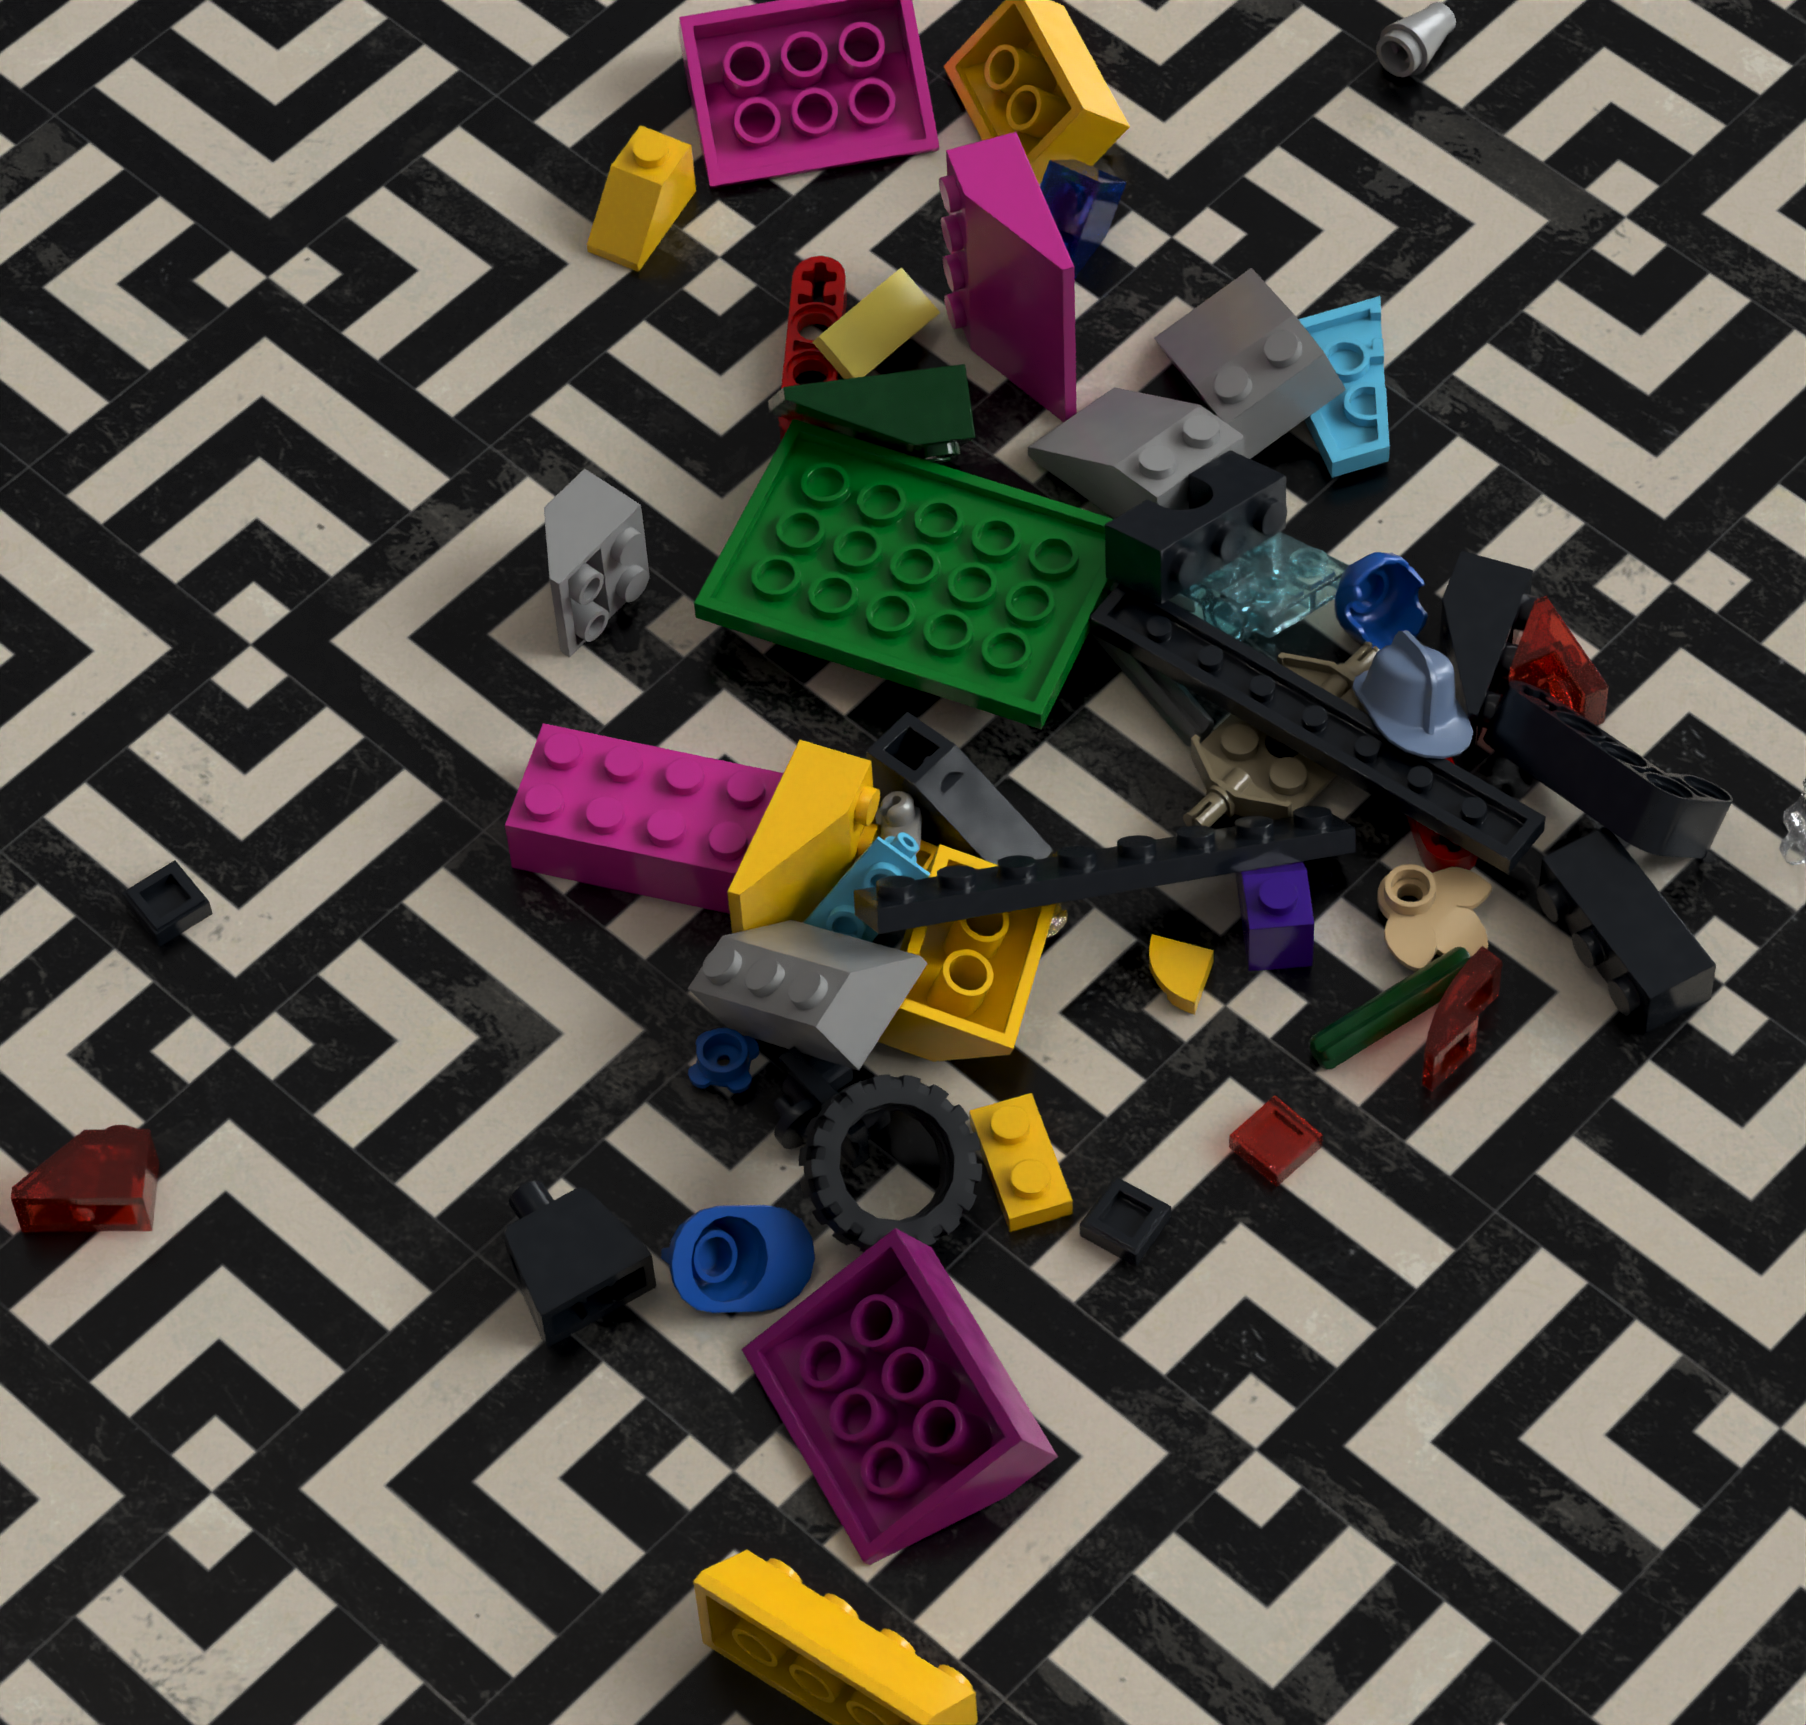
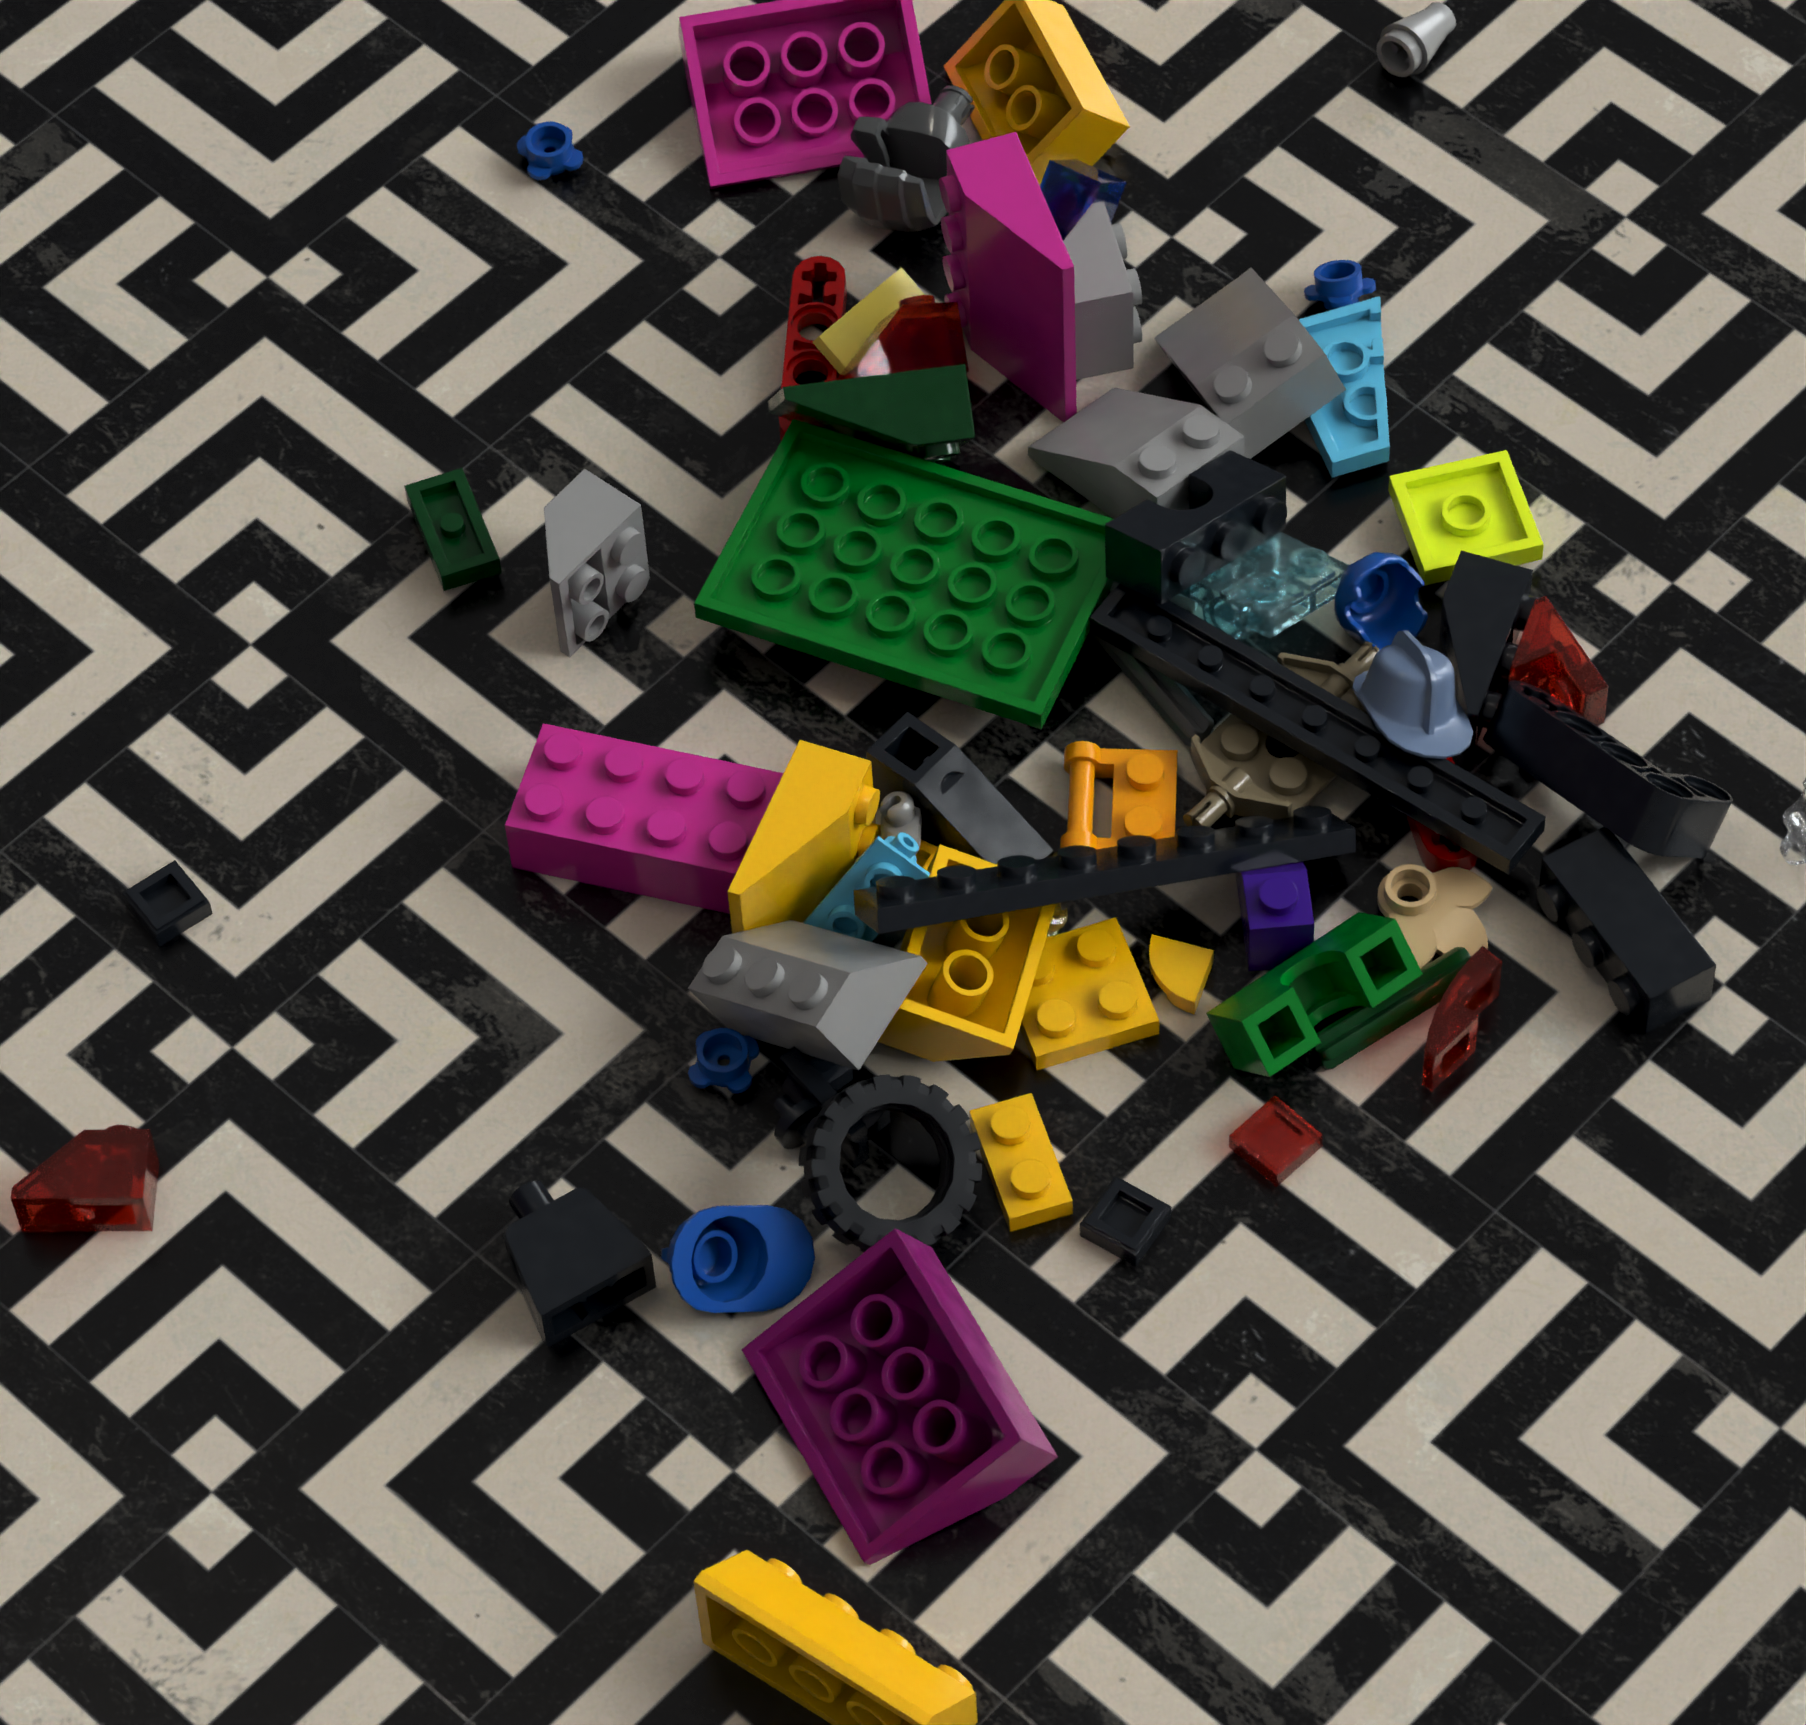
(453, 529): none -> dark green plate
(549, 150): none -> blue plate
(642, 198): yellow slope -> none
(903, 162): none -> dark grey piece
(911, 339): none -> clear red slope
(1086, 997): none -> yellow plate
(1103, 295): none -> light grey slope
(1141, 792): none -> light orange plate
(1339, 284): none -> blue plate
(1345, 968): none -> green arch
(1466, 508): none -> neon yellow plate

